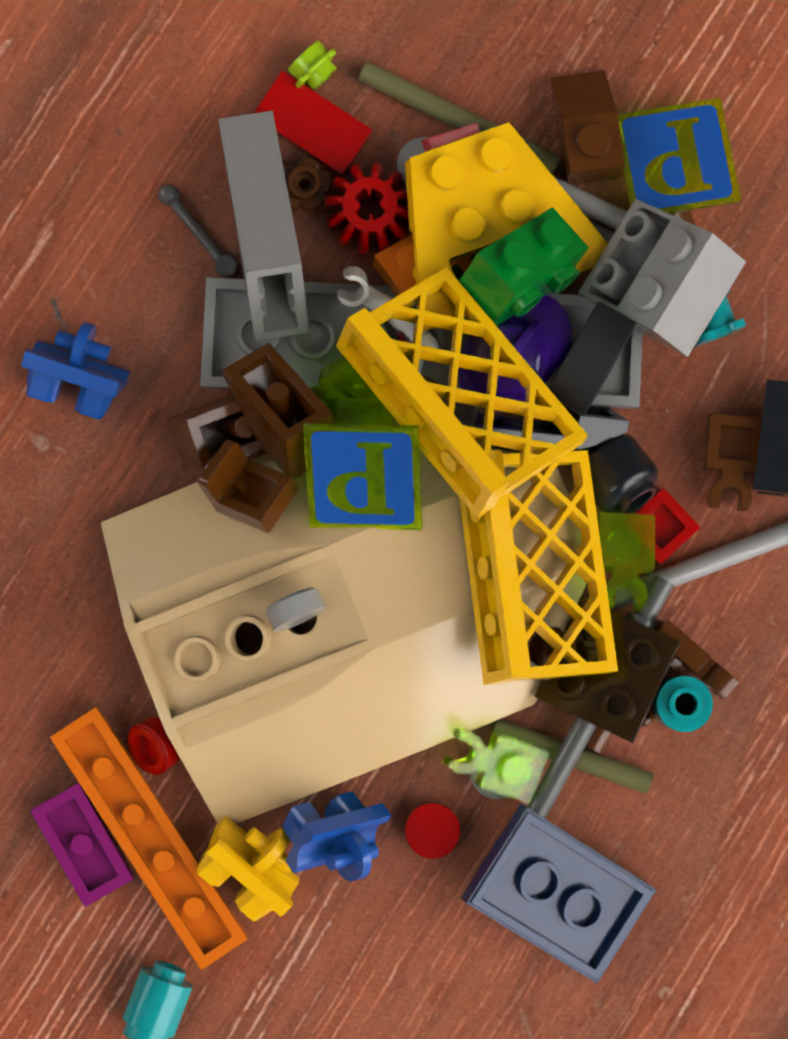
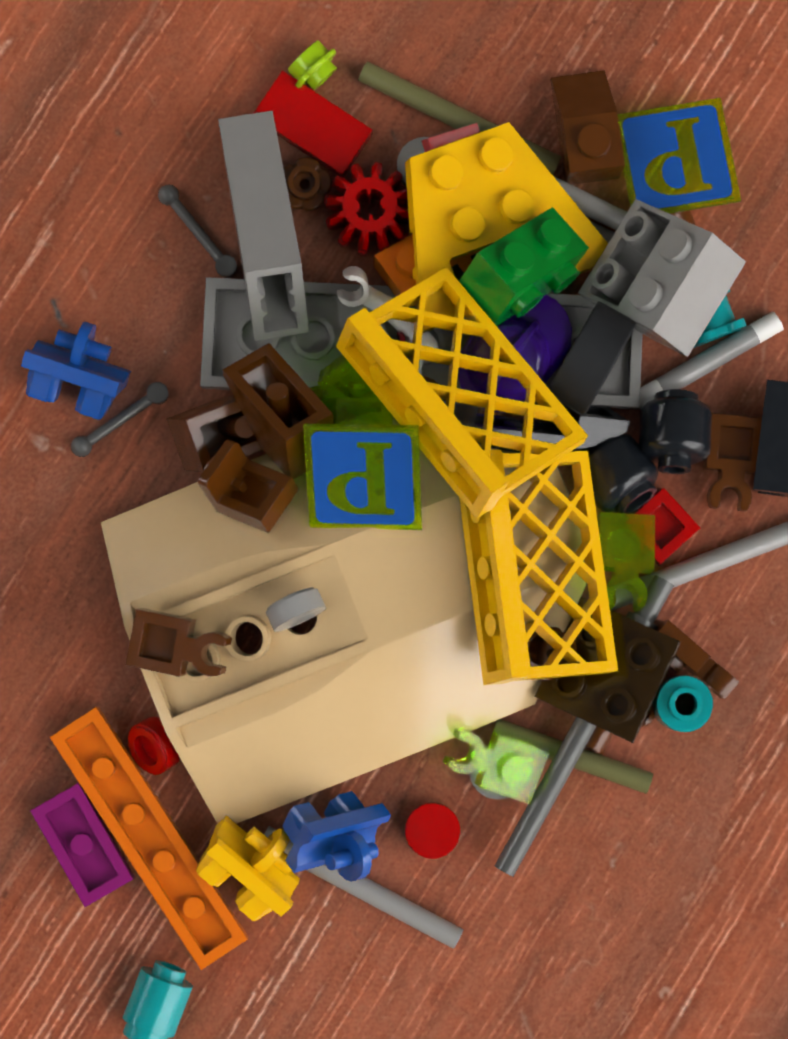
(156, 394): none -> dark grey hinge
(167, 644): none -> reddish brown plate
(389, 903): none -> light grey bar
(558, 893): tile -> none
(675, 430): none -> black head
(713, 357): none -> light grey bar

